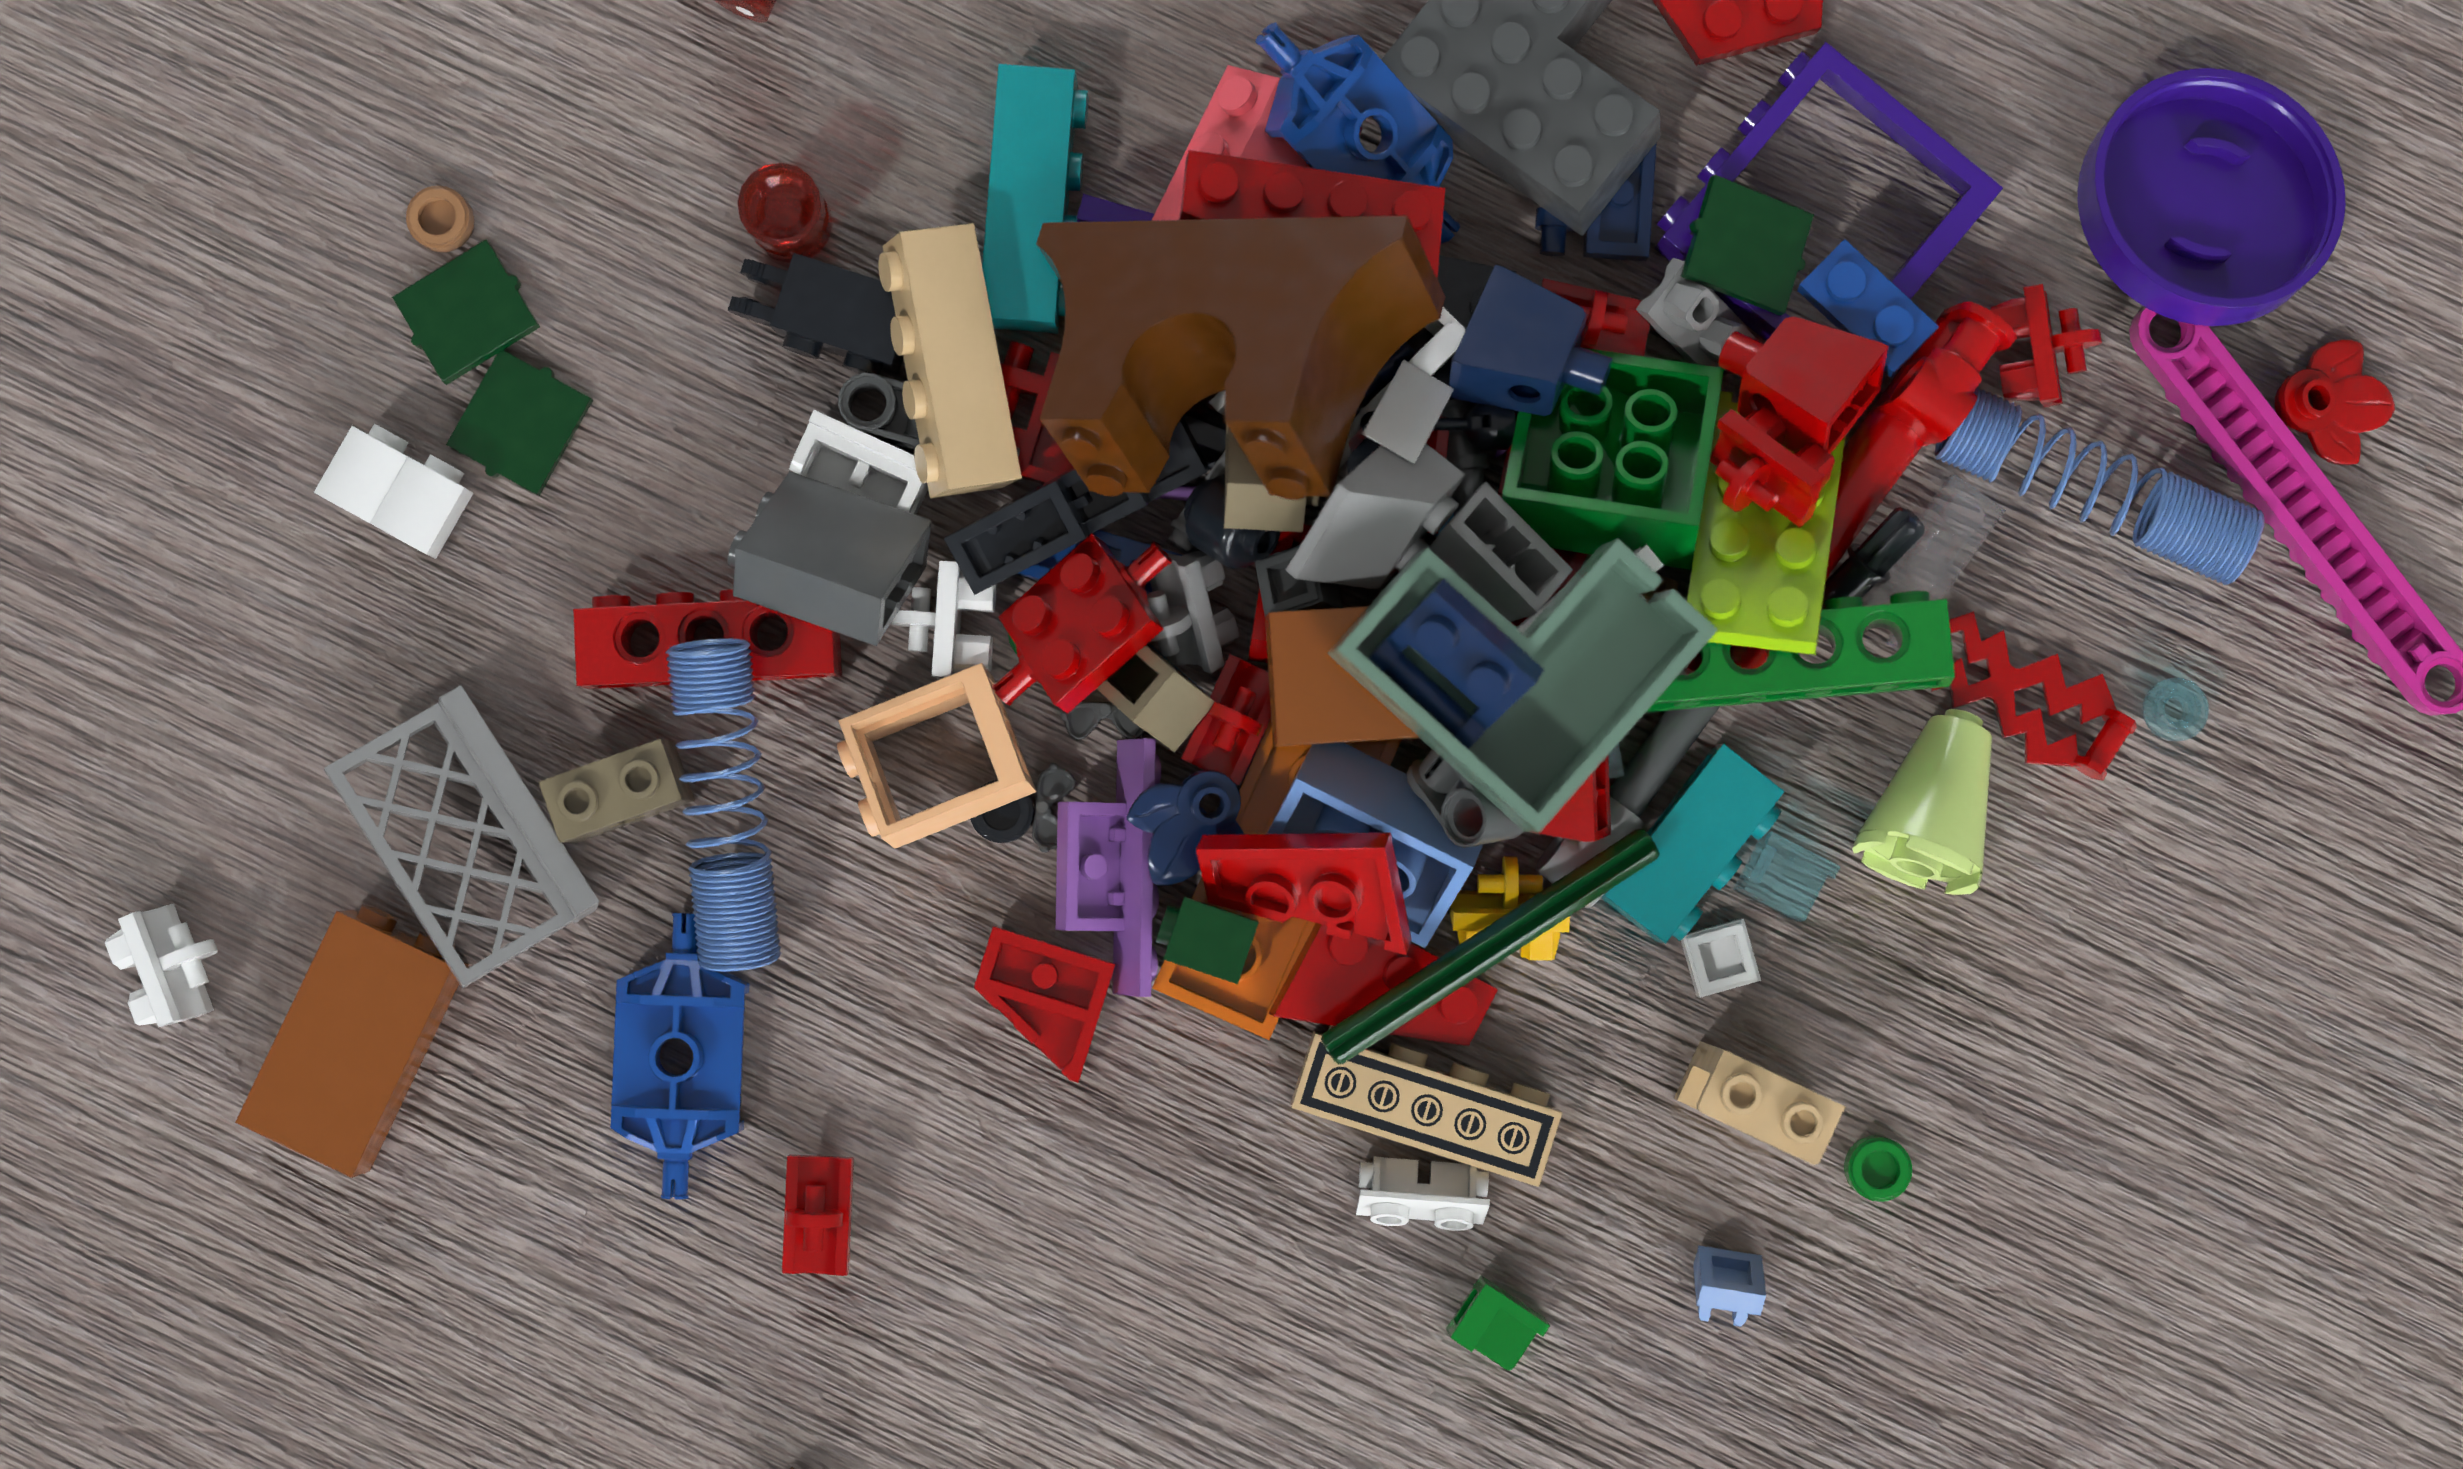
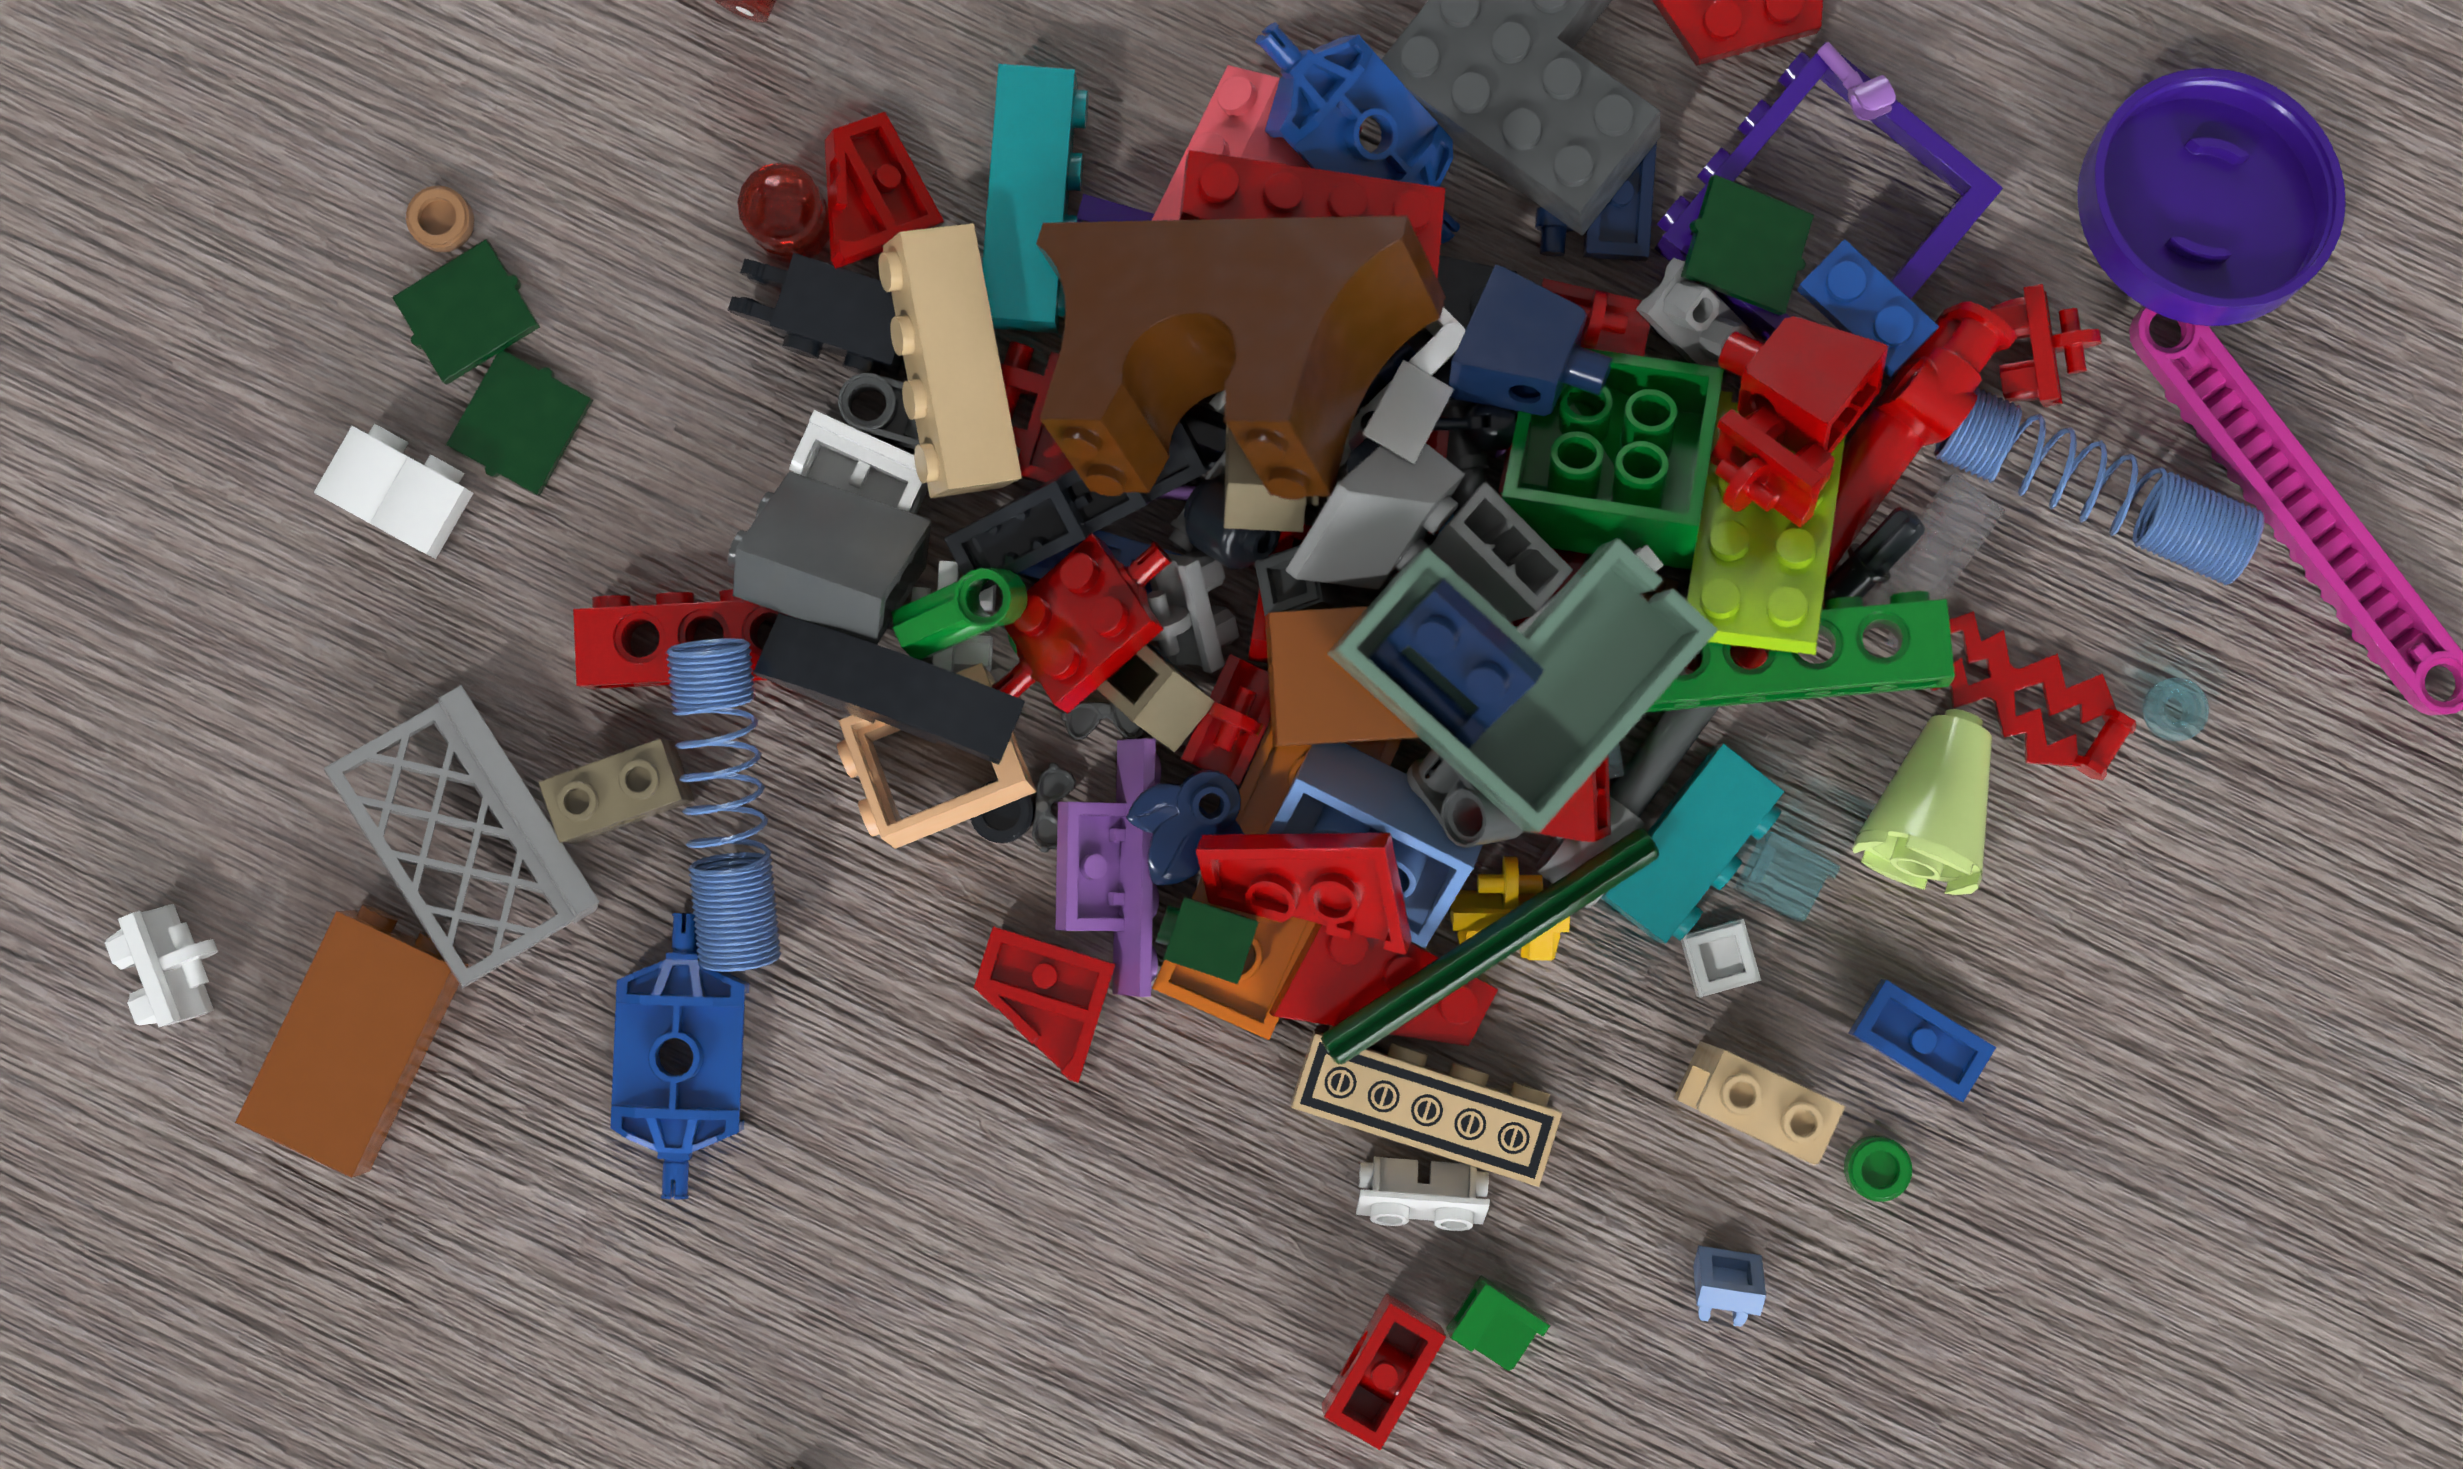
(817, 1214): red hips -> none
(872, 190): none -> red wing
(889, 687): none -> black slope
(956, 613): none -> green piece
(1383, 1371): none -> red brick
(1866, 98): none -> medium lavender hand
(1922, 1040): none -> blue plate
(2341, 400): red plate -> none

